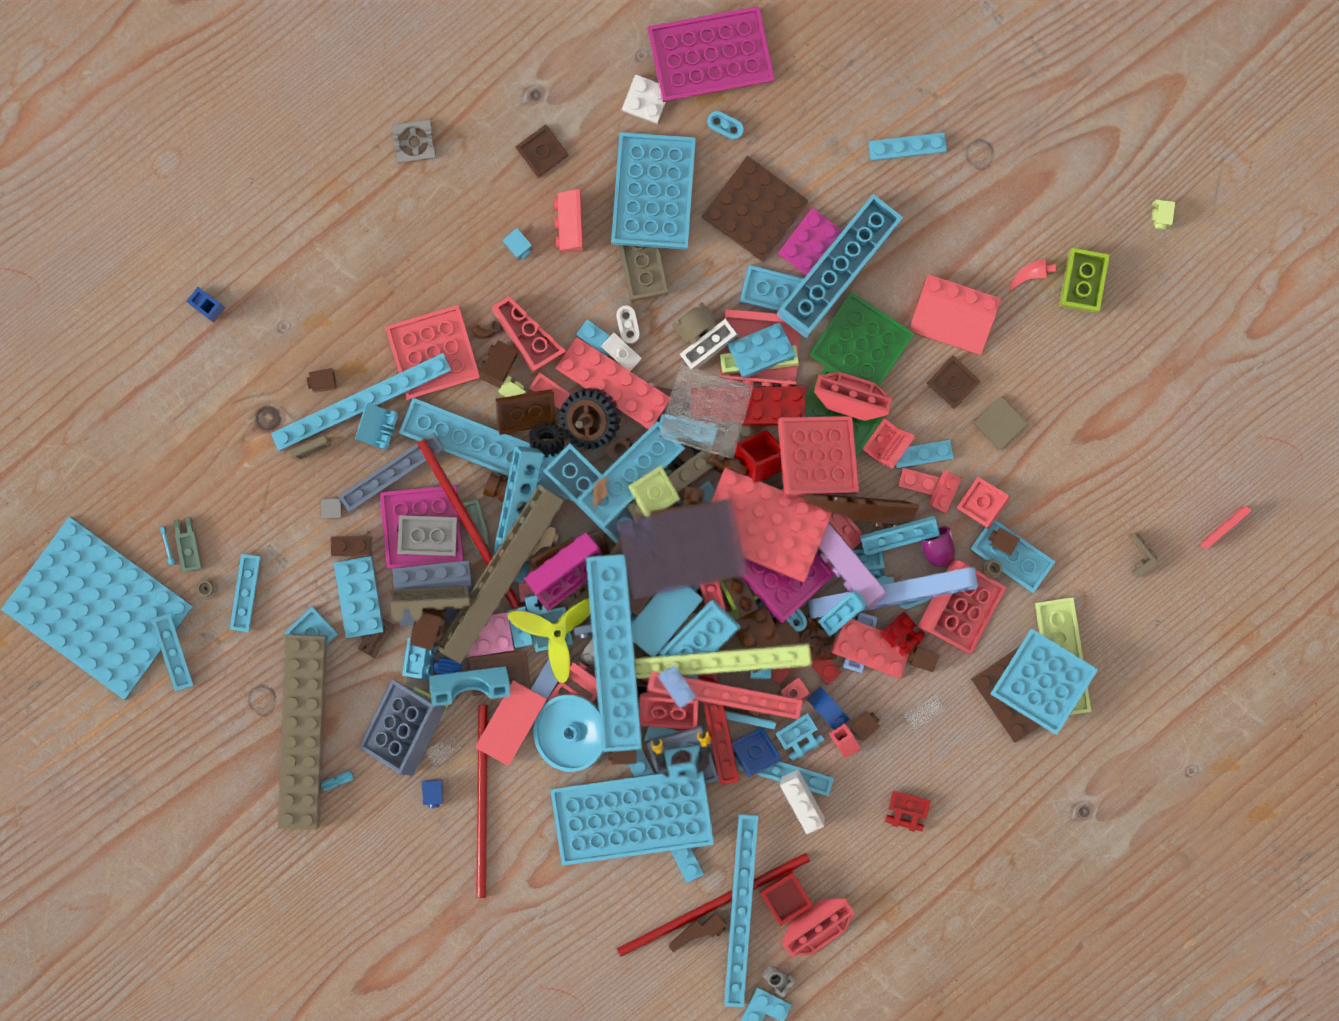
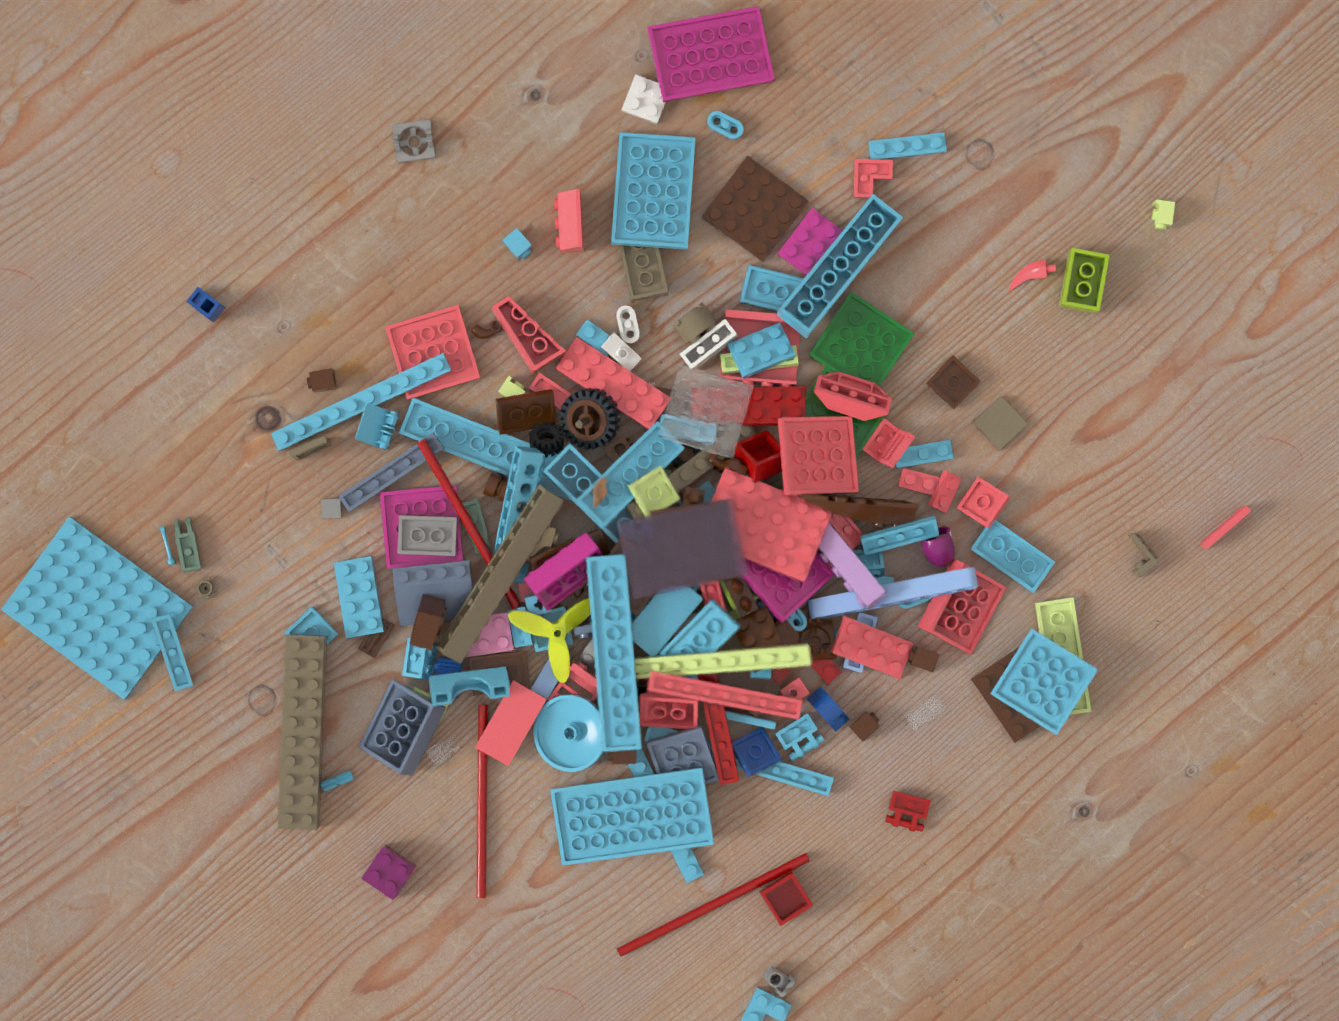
(245, 593): medium azure plate -> none
(351, 546): reddish brown brick -> none
(389, 872): none -> magenta brick
(425, 598): dark tan hinge -> none
(432, 793): blue brick -> none
(498, 363): reddish brown brick -> none
(541, 151): reddish brown tile -> none
(676, 686): light blue plate -> none
(683, 763): torso -> none
(712, 926): reddish brown slope -> none
(741, 910): medium azure plate -> none
(802, 801): white brick -> none
(817, 927): coral wedge -> none
(843, 612): medium azure plate -> none
(844, 741): coral brick -> none
(868, 170): none -> coral plate
(898, 629): red plate -> none
(954, 314): coral slope -> none
(995, 565): dark tan plate -> none
(1003, 541): reddish brown brick -> none

